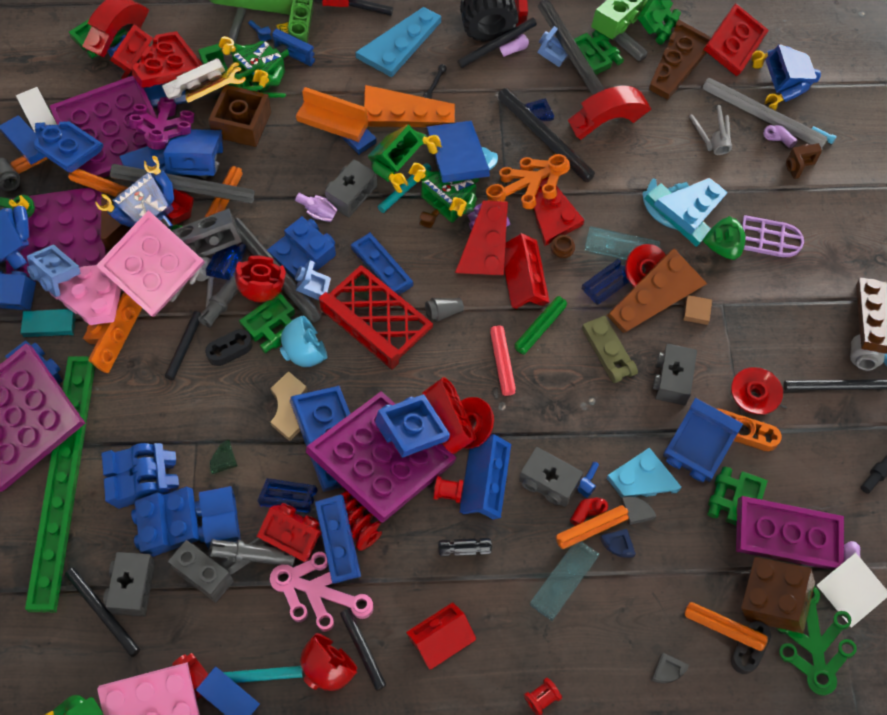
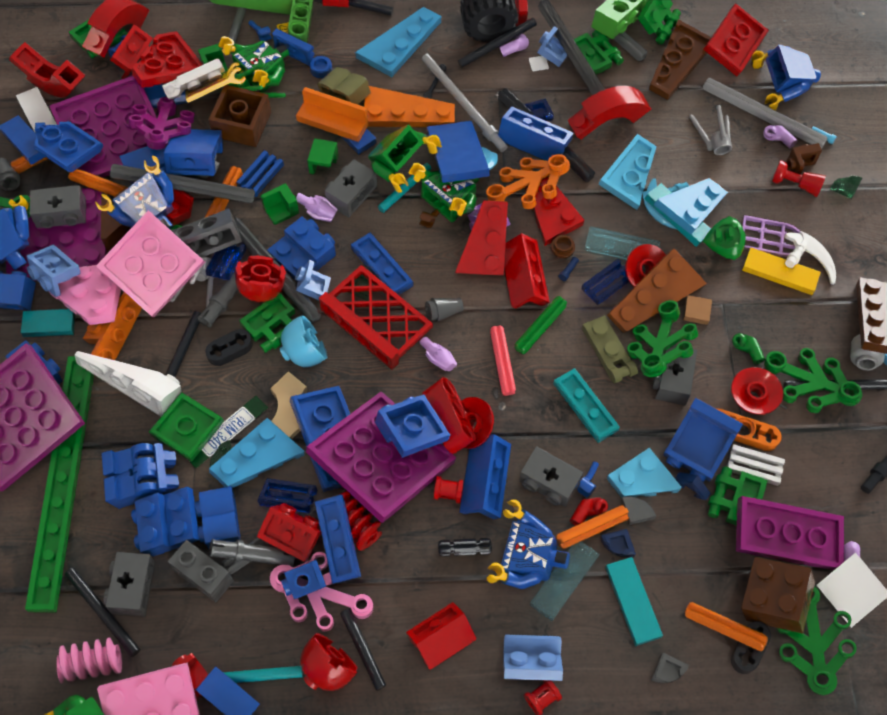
(45, 75): none -> red arch
(58, 206): none -> dark grey brick
(88, 661): none -> bright pink piece
(141, 384): none -> white wedge
(186, 426): none -> green plate
(231, 428): none -> sticker
(257, 170): none -> blue tile
(257, 452): none -> dark azure wing
(280, 204): none -> green panel
(312, 572): none -> blue brick
(320, 66): none -> blue tile
(322, 154): none -> green panel
(344, 85): none -> olive brick
(438, 355): none -> lavender piece
(489, 131): none -> light grey bar
(528, 552): none -> torso
(532, 657): none -> medium blue bracket
(533, 134): none -> blue panel
(538, 63): none -> white sticker
(564, 275): none -> dark blue piece
(586, 405): none -> teal tile
(630, 171): none -> medium azure wing
(633, 601): none -> teal tile
(656, 363): none -> green plant
(694, 483): none -> dark blue tile
(749, 345): none -> green arm
(775, 270): none -> yellow tile
(777, 463): none -> white tile
(805, 242): none -> white piece
(807, 181): none -> red piece
(815, 380): none -> green plant
(846, 186): none -> clear green tile

